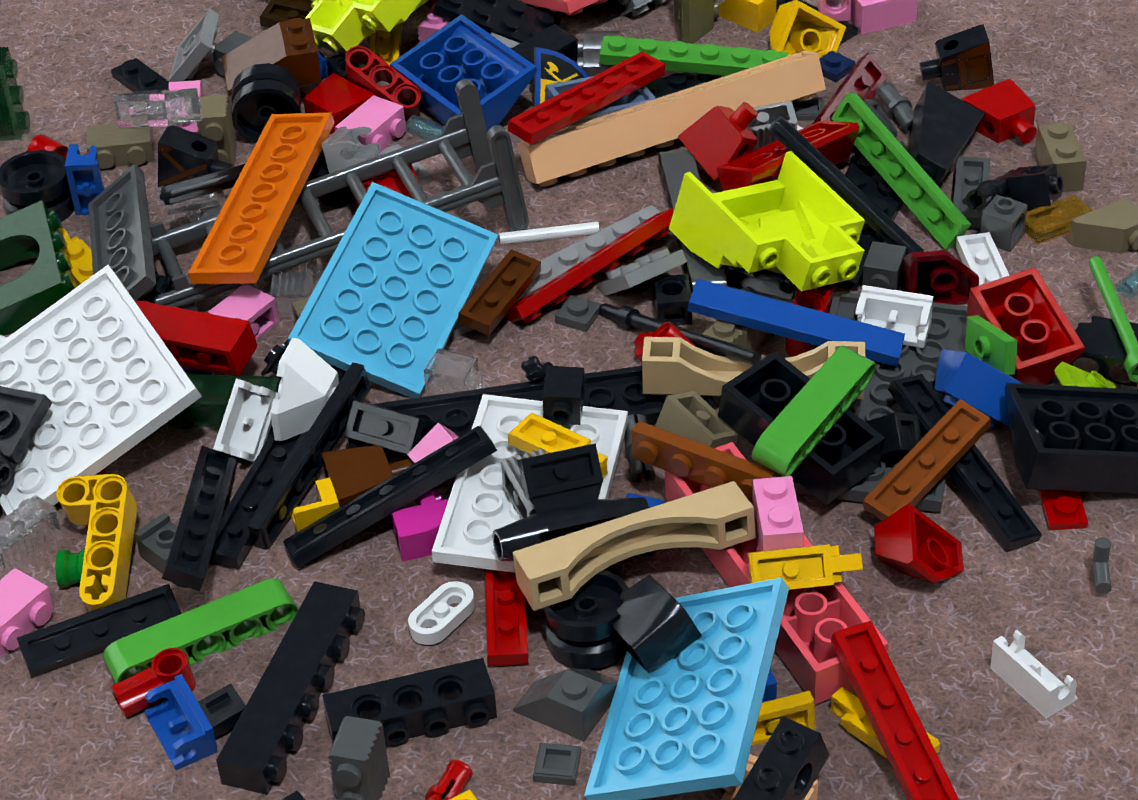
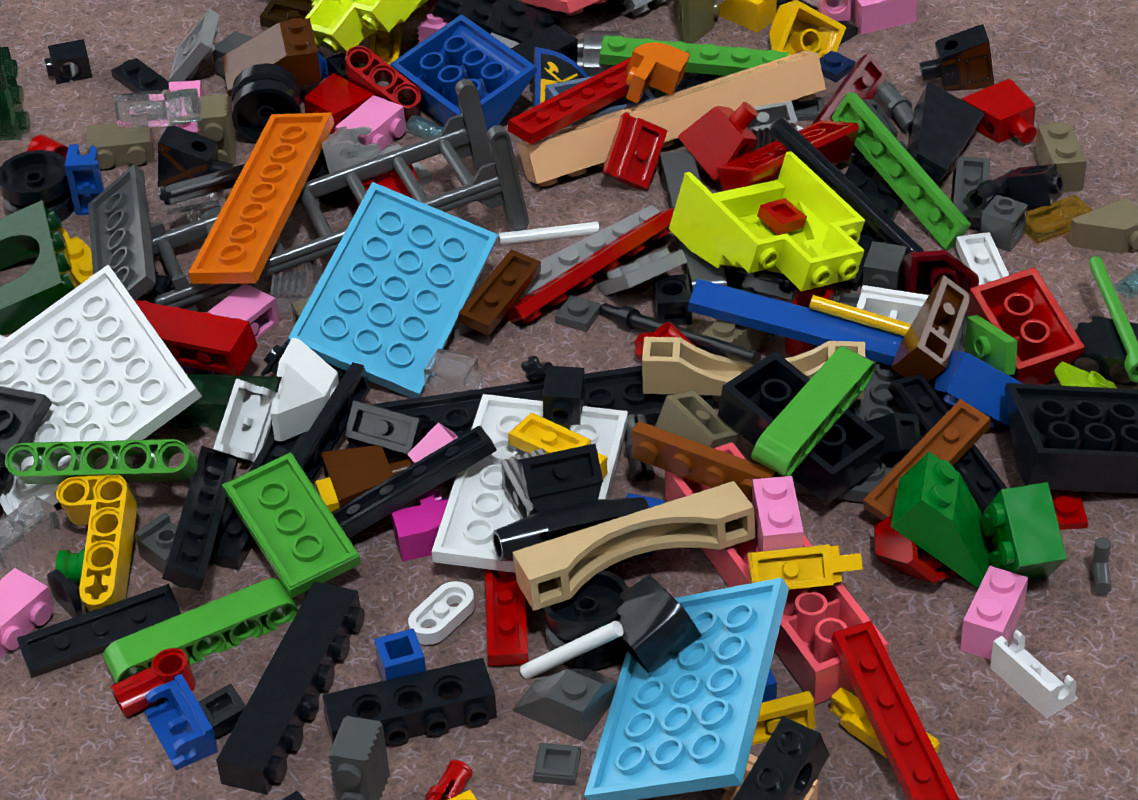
(65, 592): none -> black piece
(68, 52): none -> black brick
(86, 453): none -> bright green beam
(291, 524): none -> bright green tile
(399, 655): none -> blue brick
(571, 650): none -> white bar
(634, 151): none -> red plate
(655, 66): none -> orange brick
(781, 216): none -> red plate
(859, 315): none -> yellow bar
(933, 332): none -> reddish brown slope
(942, 517): none -> green slope
(993, 611): none -> bright pink brick
(1024, 531): none -> green brick

